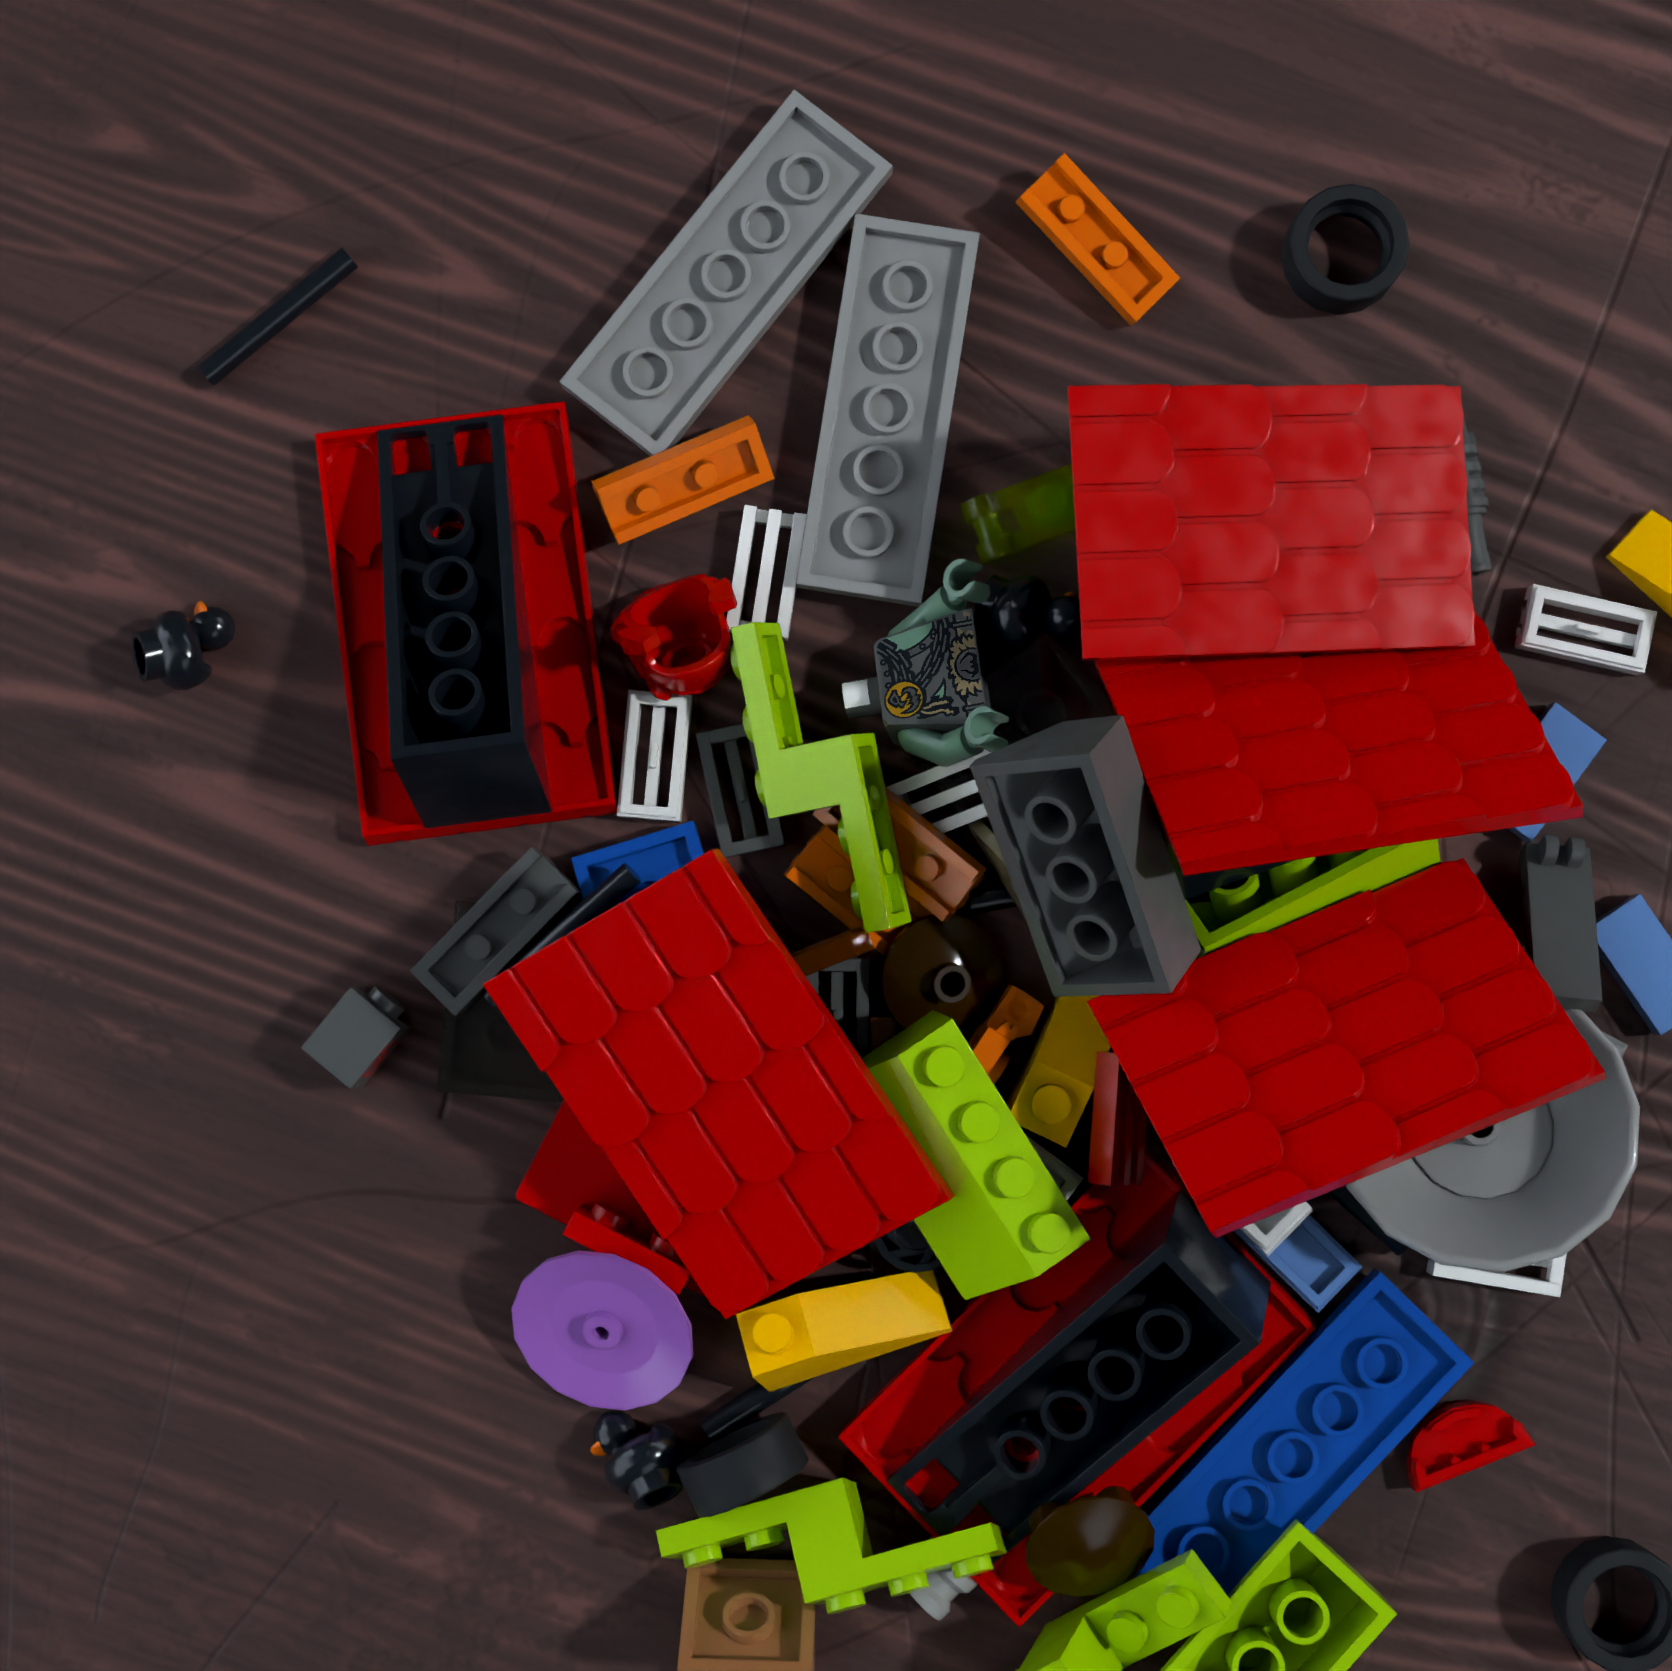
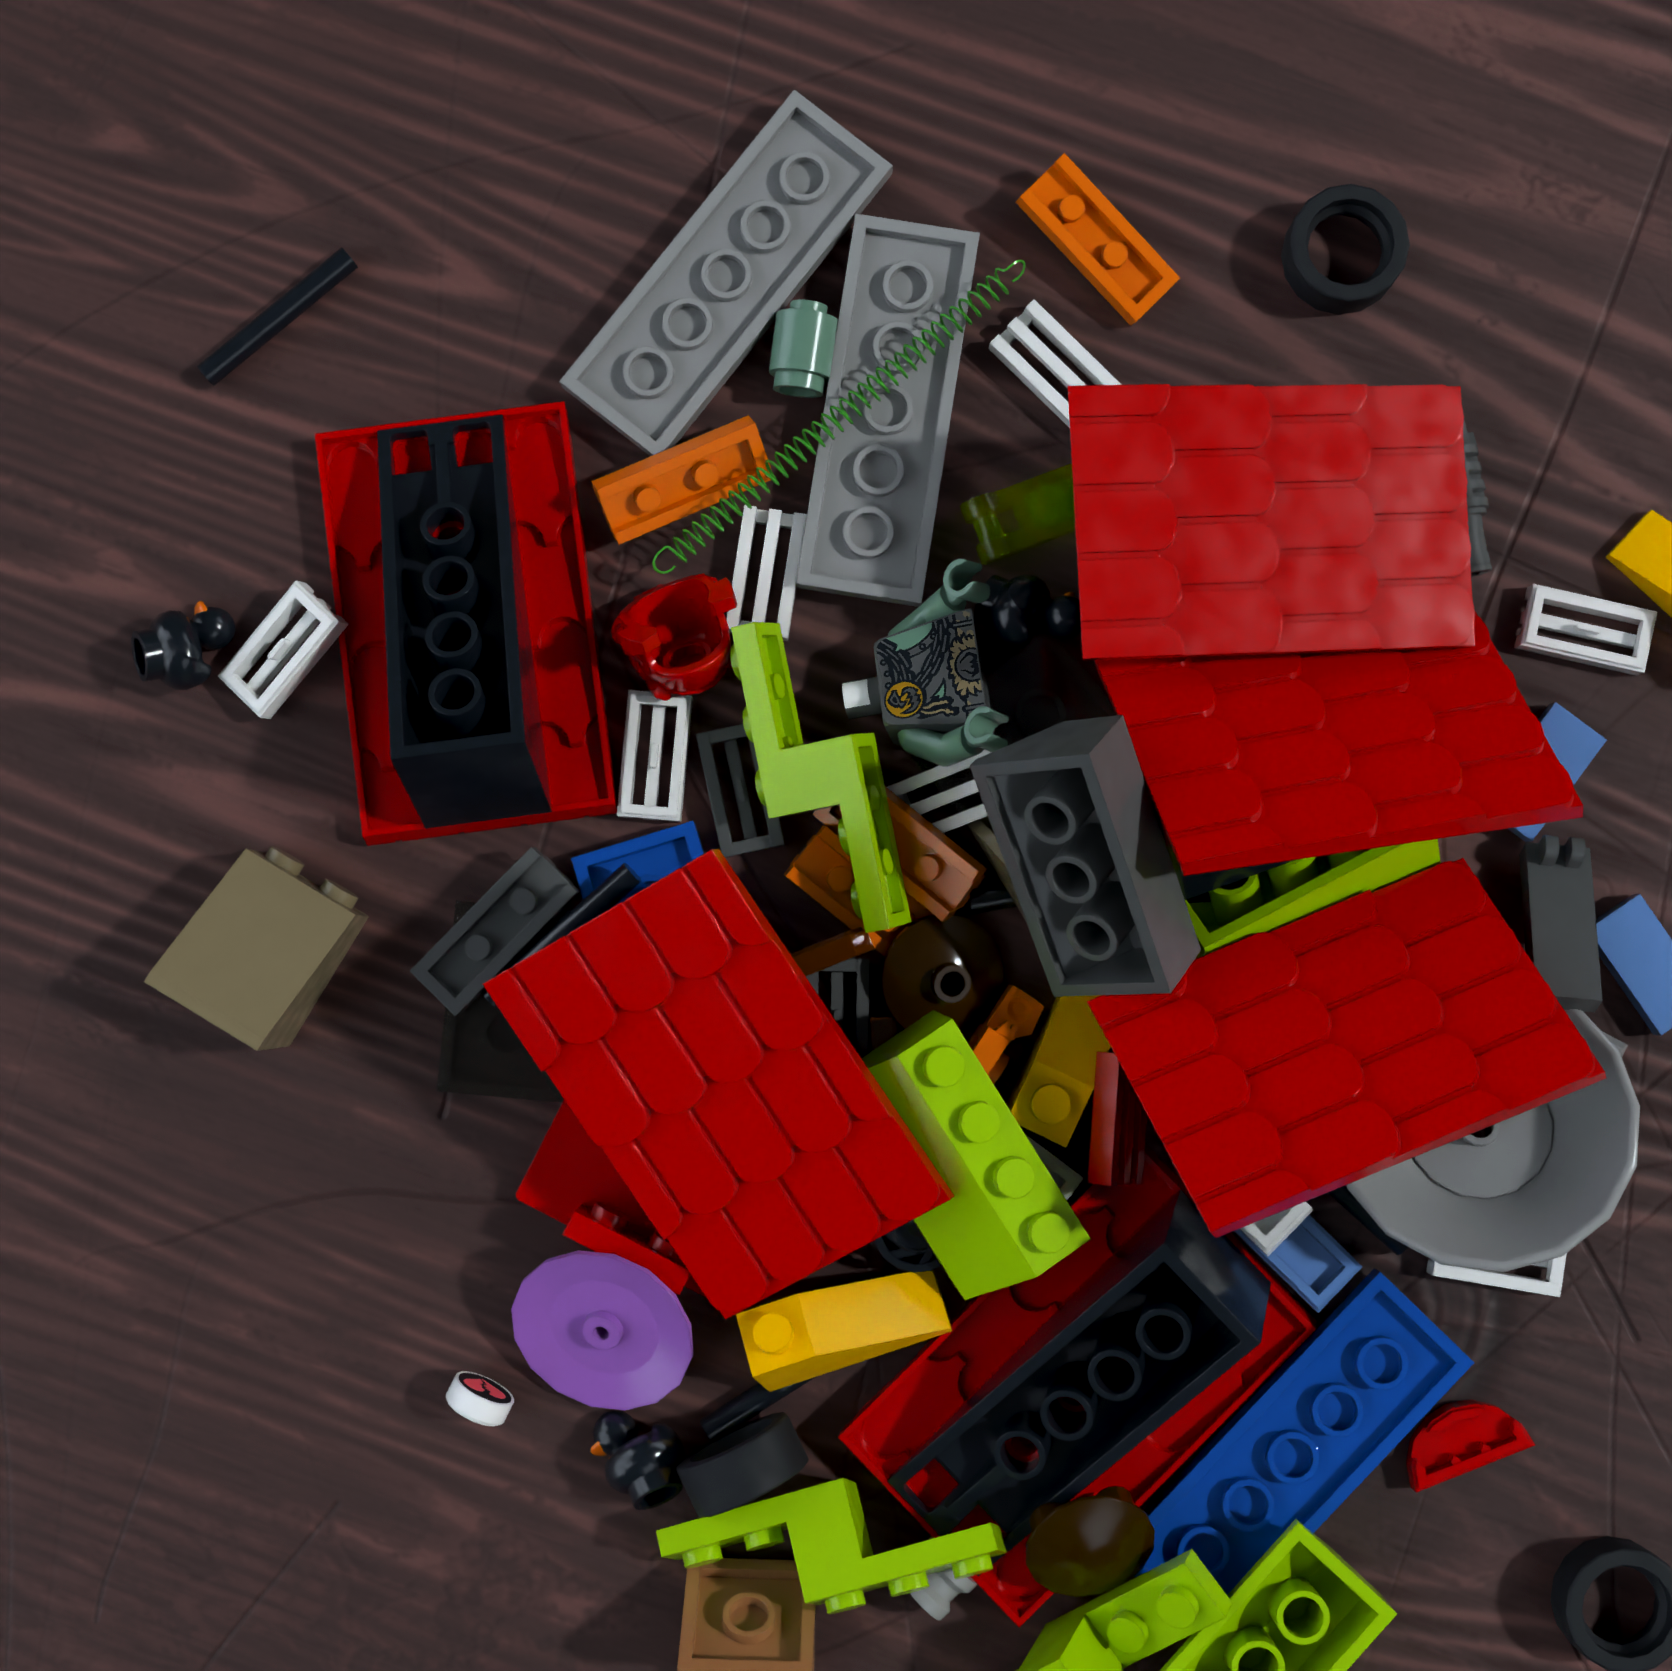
(260, 949): none -> dark tan slope
(300, 664): none -> white tile
(358, 1035): dark grey brick -> none
(479, 1398): none -> white tile
(802, 349): none -> sand green brick
(833, 419): none -> bright green piece
(1068, 345): none -> white tile

